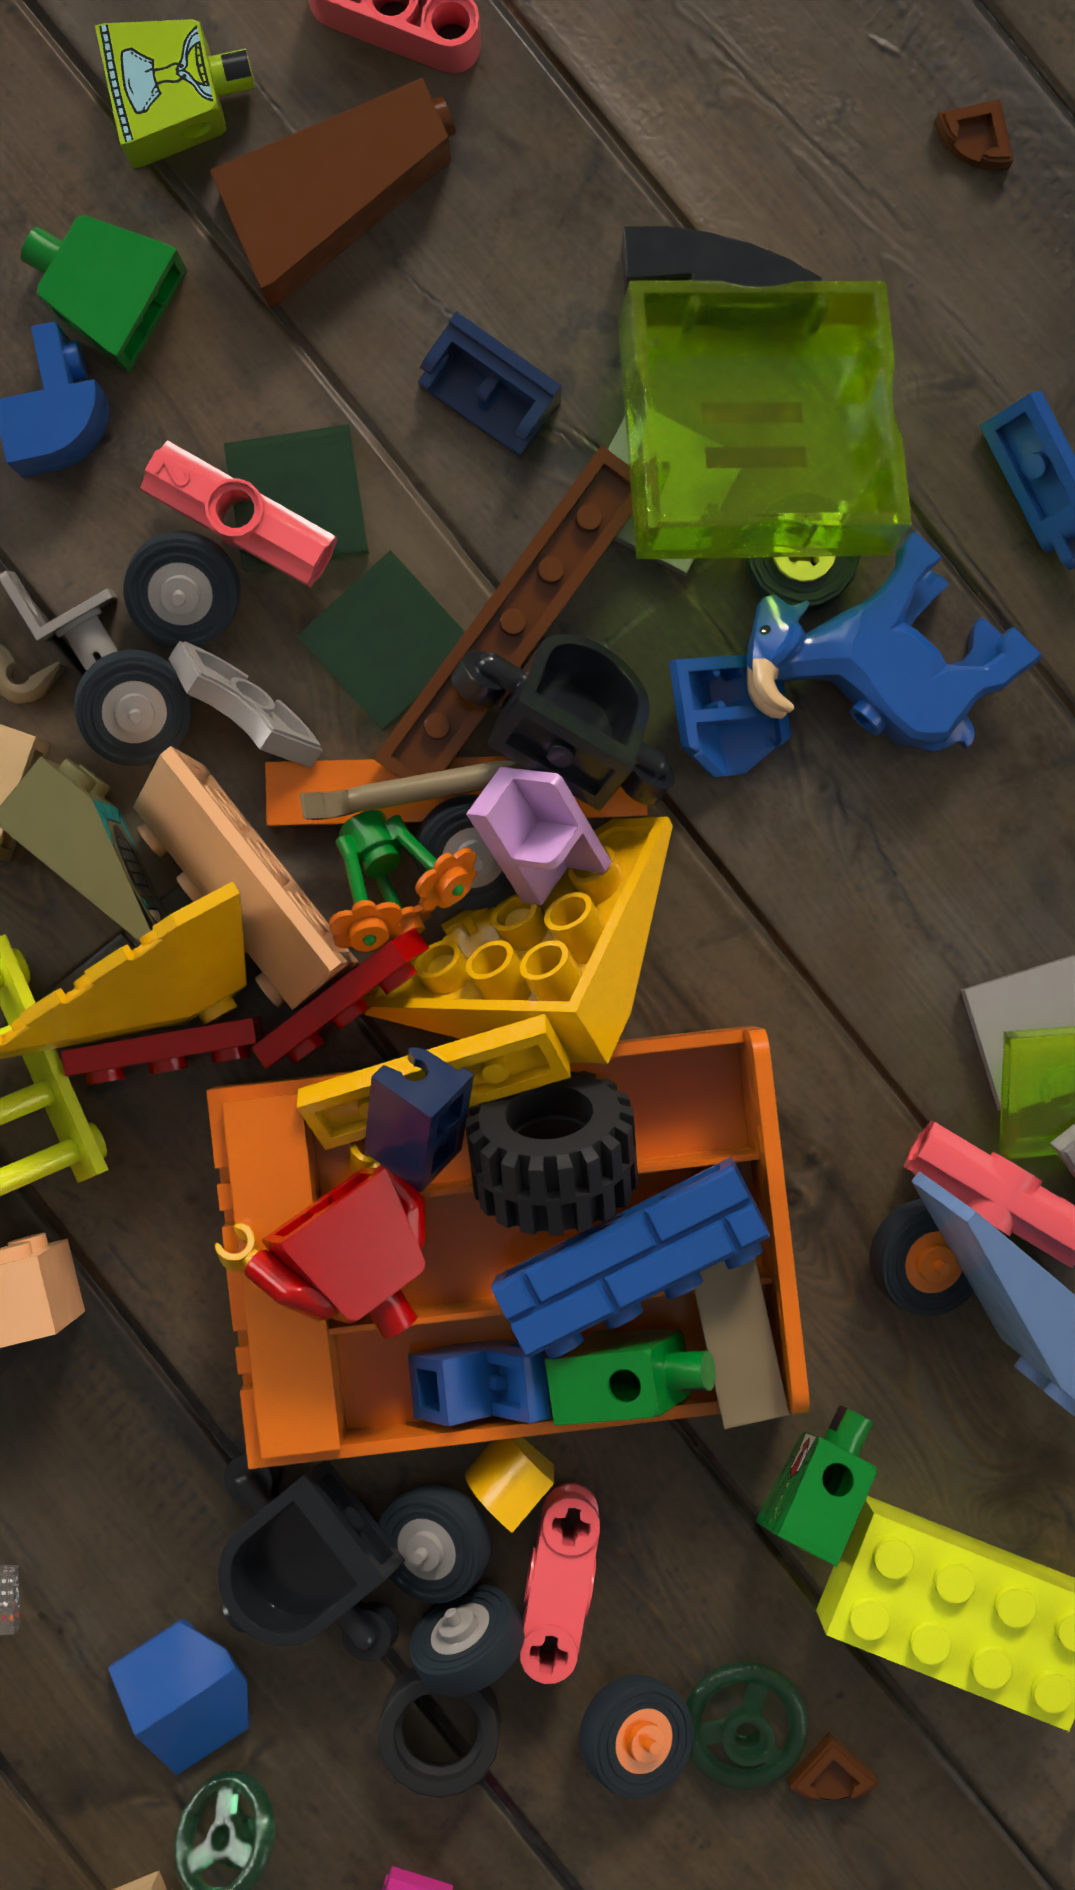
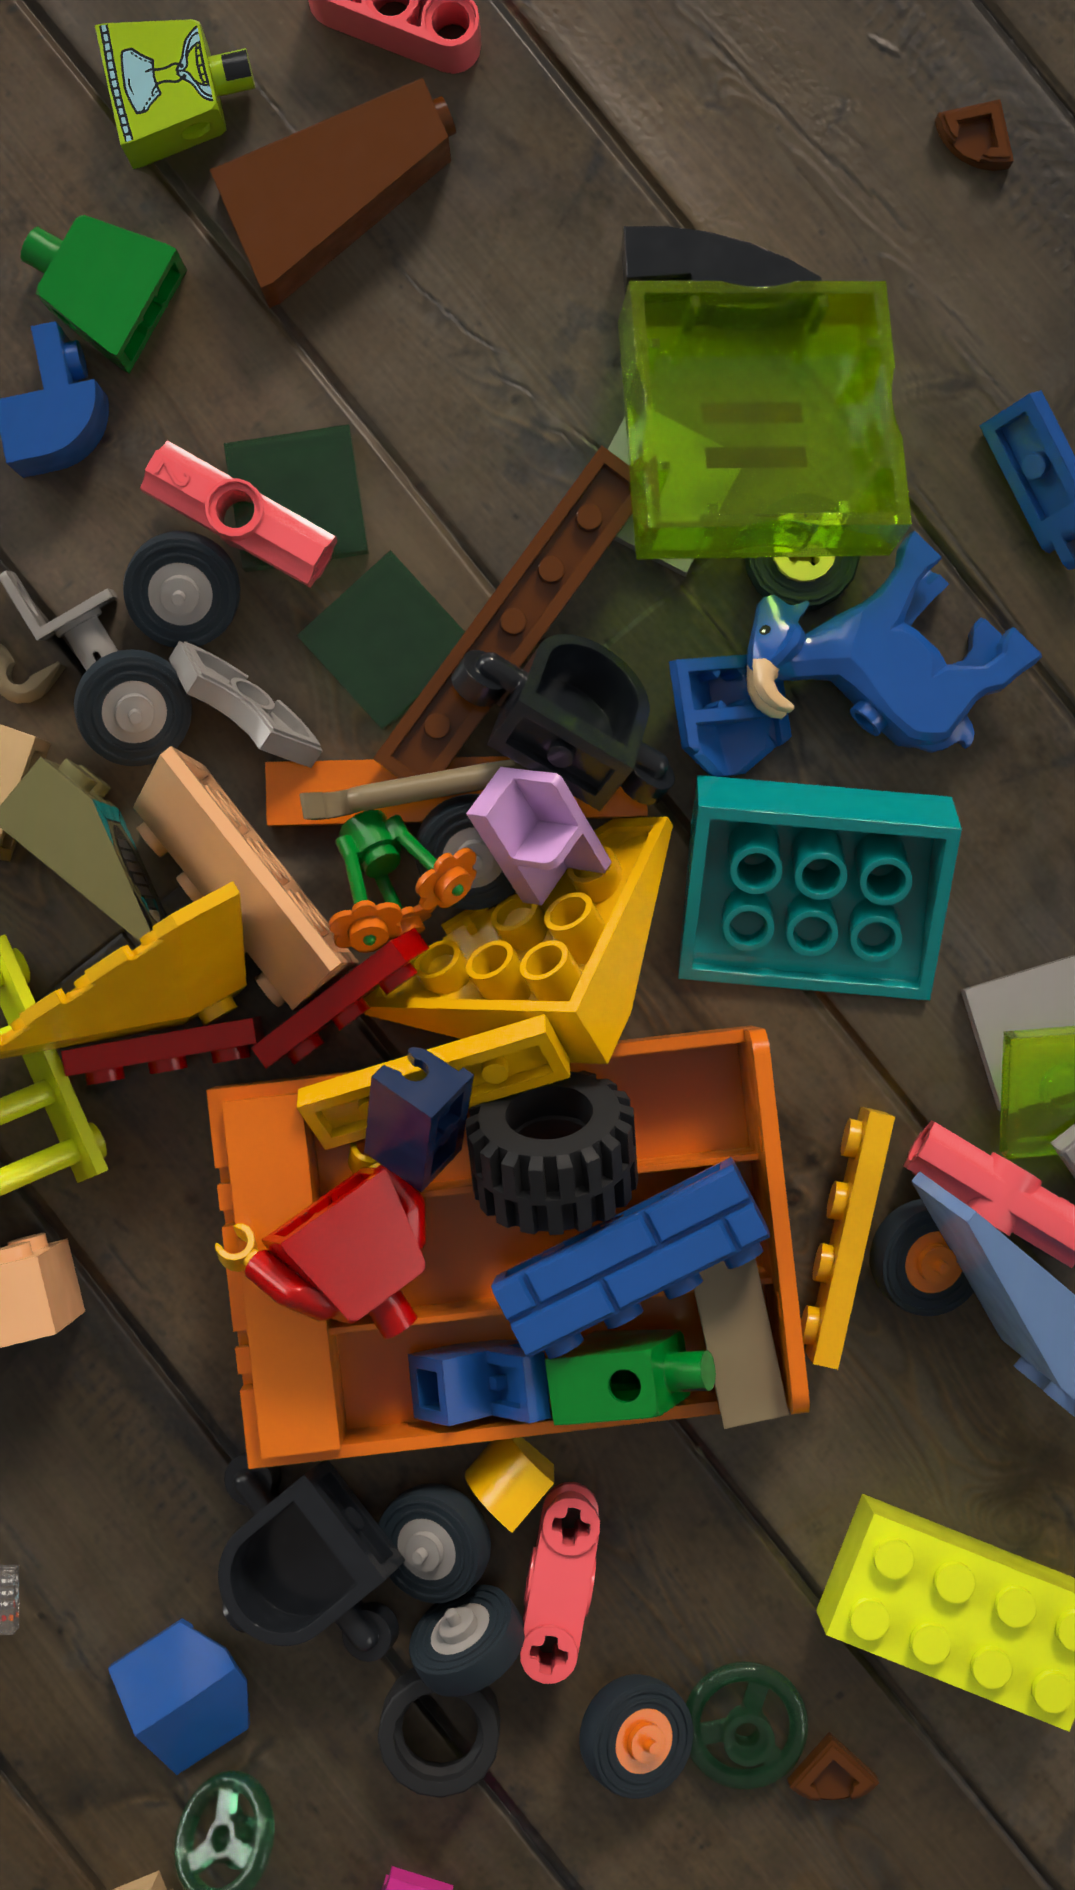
(489, 385): dark blue hinge -> none
(816, 1514): green torso -> none
(817, 887): none -> teal slope
(840, 1261): none -> yellow plate

